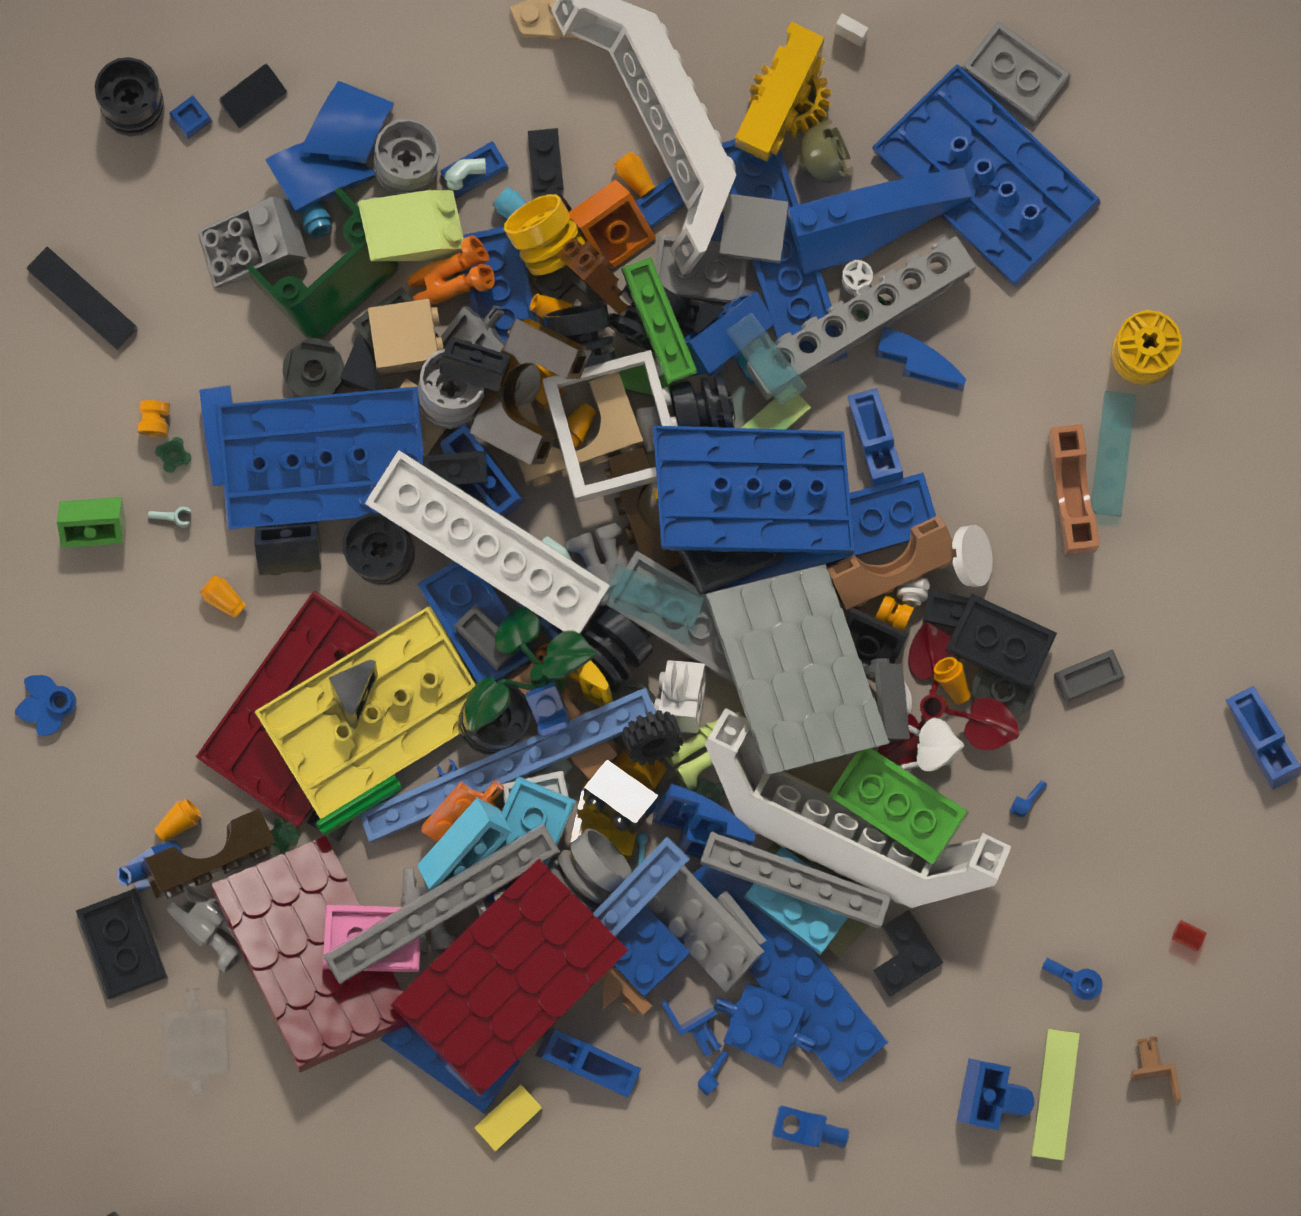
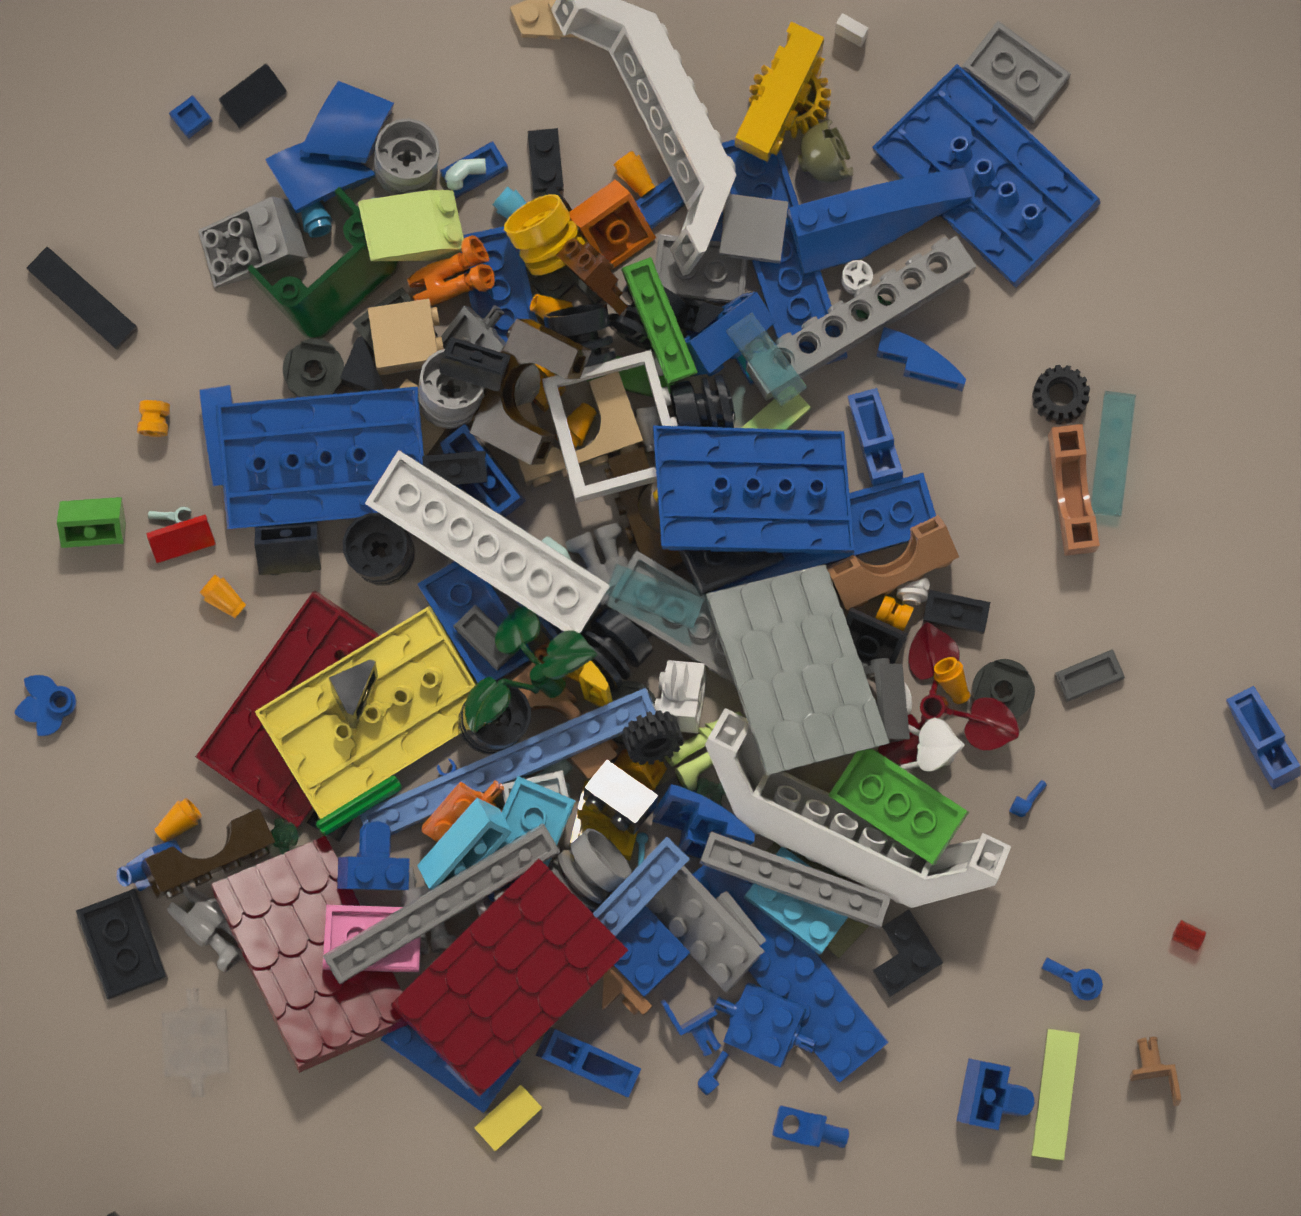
(128, 80): black wheel -> none
(164, 452): clear green plate -> none
(181, 538): none -> red tile
(373, 866): none -> blue brick
(548, 709): blue bracket -> none
(973, 557): white tile -> none
(1001, 642): black tile -> none
(1064, 376): none -> black tyre
(1142, 364): yellow wheel -> none

